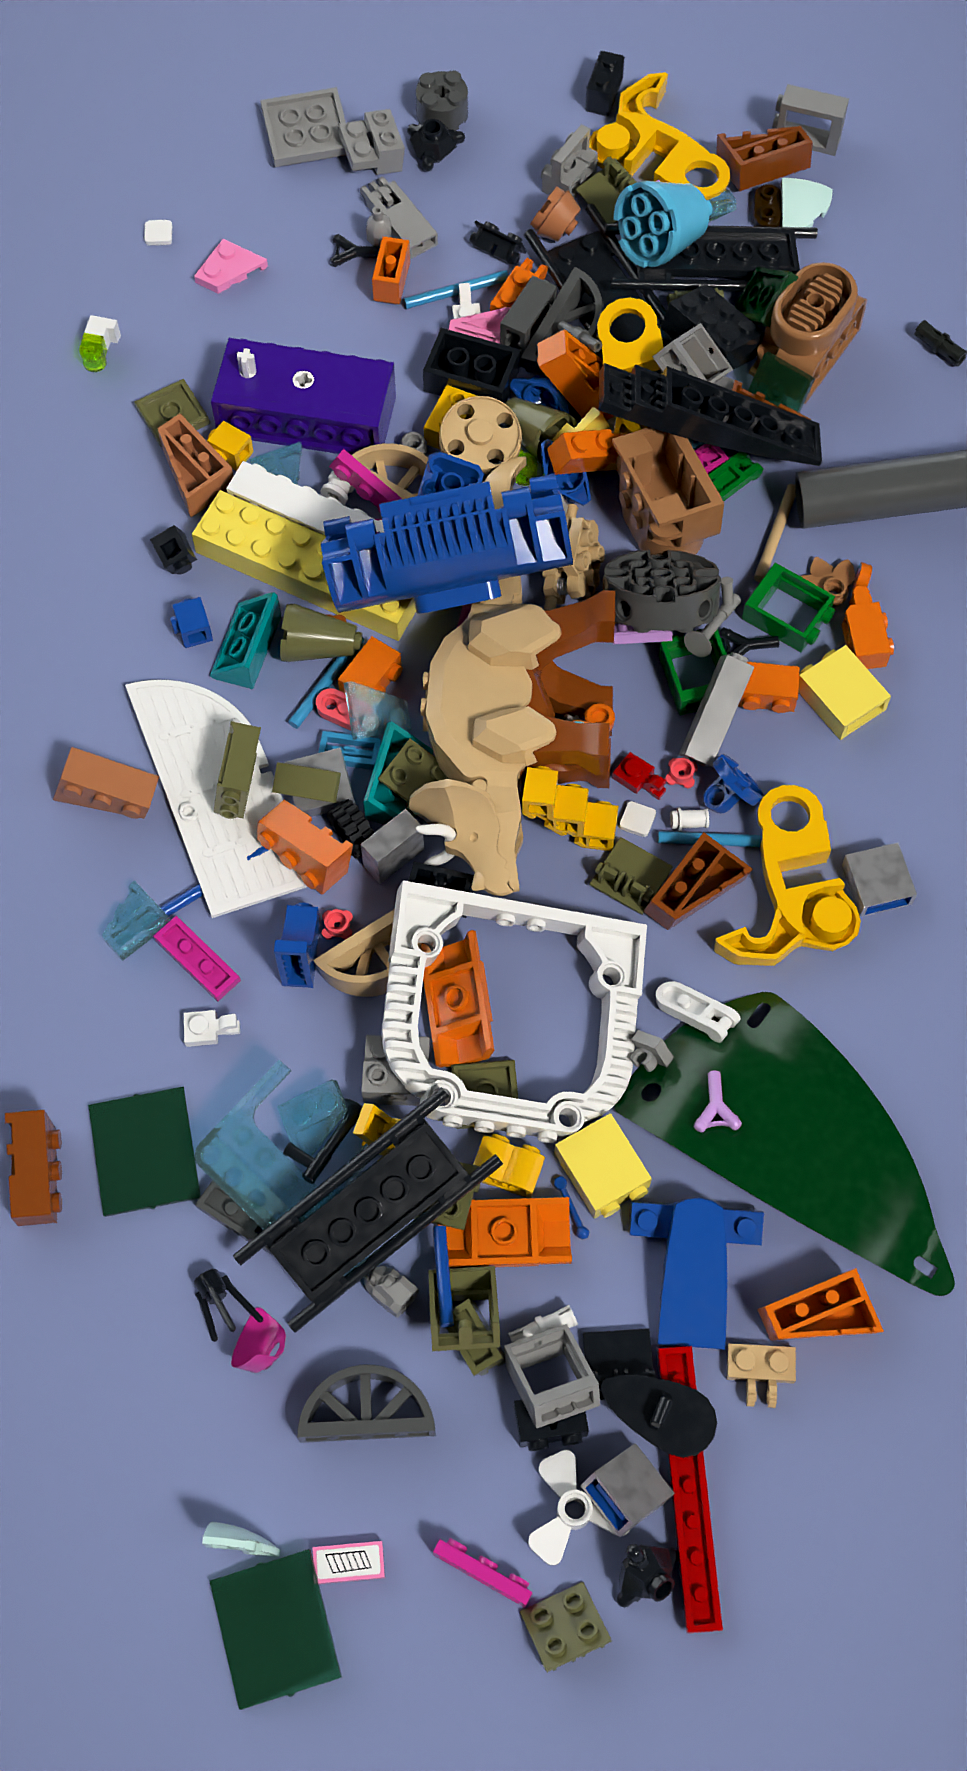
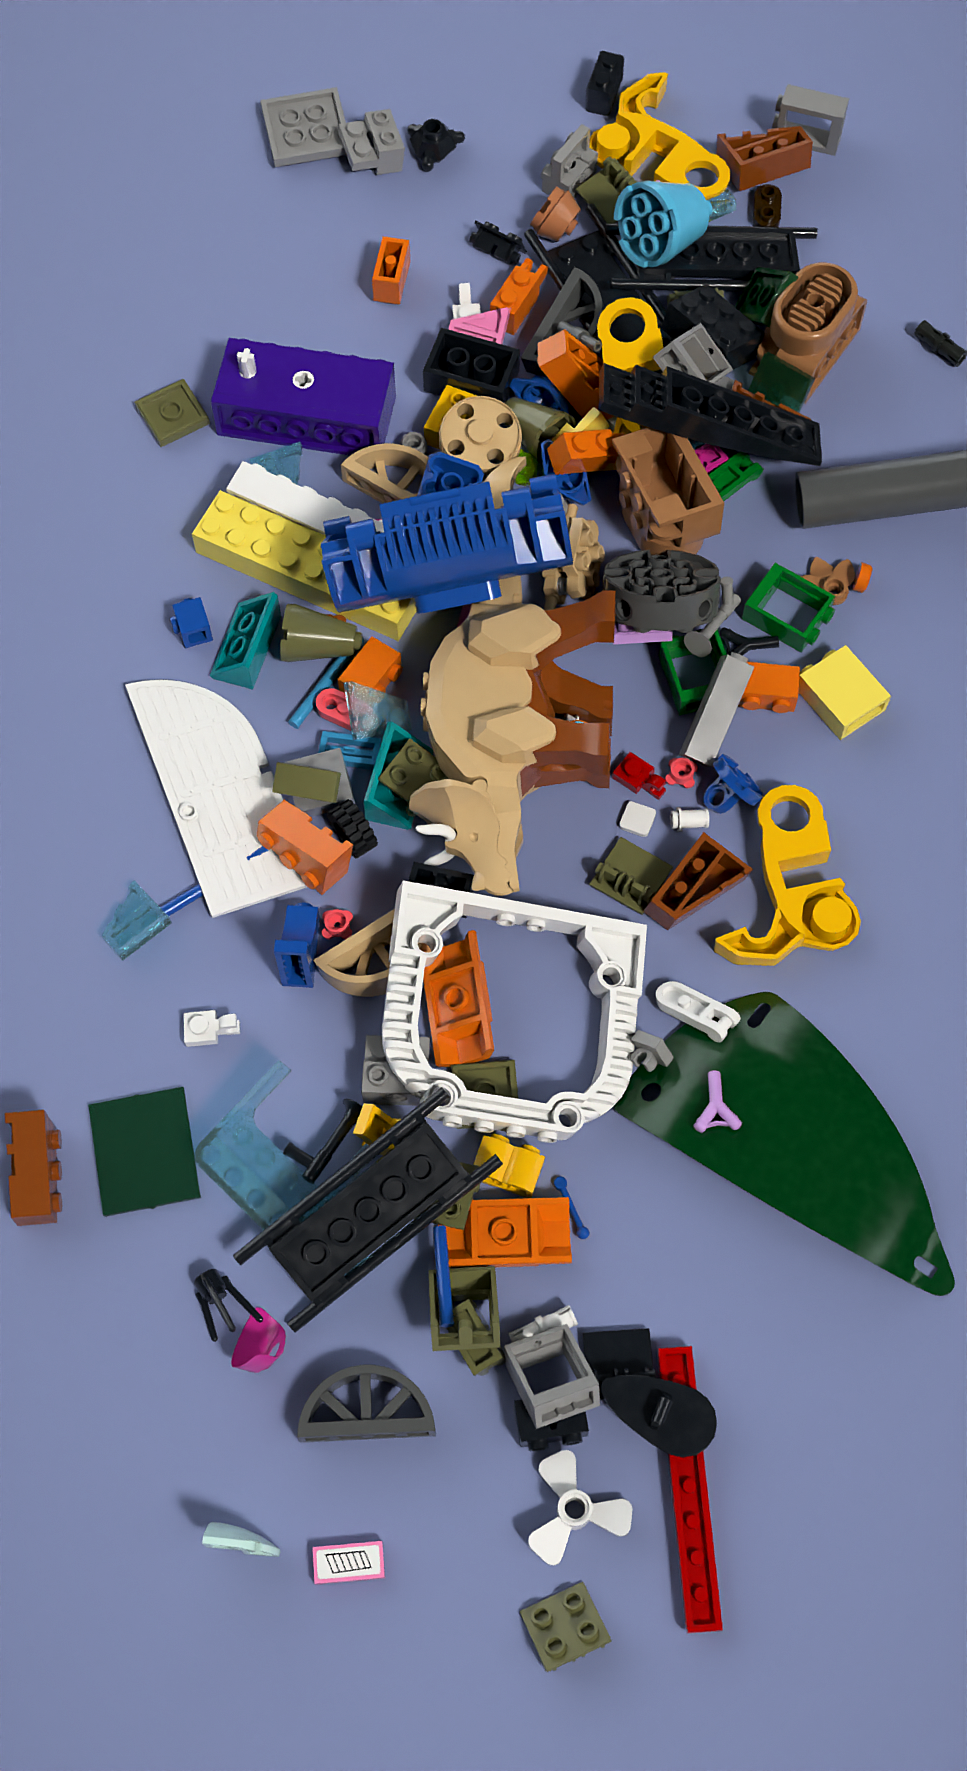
(96, 341): leg -> none
(105, 785): nougat wedge -> none
(158, 232): white piece -> none
(168, 545): black brick -> none
(194, 464): nougat wedge -> none
(197, 958): dark pink plate -> none
(225, 1211): dark grey hinge -> none
(228, 266): bright pink wing -> none
(231, 444): yellow brick -> none
(236, 770): olive window -> none
(275, 1629): clear green piece -> none
(313, 1115): clear light blue wing -> none
(336, 488): white wheel -> none
(351, 251): black piece -> none
(364, 481): dark pink plate -> none
(378, 226): light grey plant -> none
(390, 1289): light grey rock -> none
(392, 846): flat silver piece -> none
(405, 218): light grey hinge -> none
(442, 97): dark grey brick -> none
(453, 290): dark azure bar -> none
(483, 1571): dark pink plate -> none
(527, 314): dark grey window -> none
(568, 810): yellow brick -> none
(600, 714): orange tile -> none
(603, 1167): light yellow brick -> none
(627, 1489): flat silver piece -> none
(646, 1574): black rock -> none
(695, 1264): blue slope -> none
(723, 839): dark azure bar -> none
(761, 1364): tan hinge -> none
(775, 533): tan bar -> none
(803, 202): light aqua brick -> none
(823, 1310): orange wedge -> none
(866, 629): orange hinge -> none
(879, 879): flat silver piece -> none

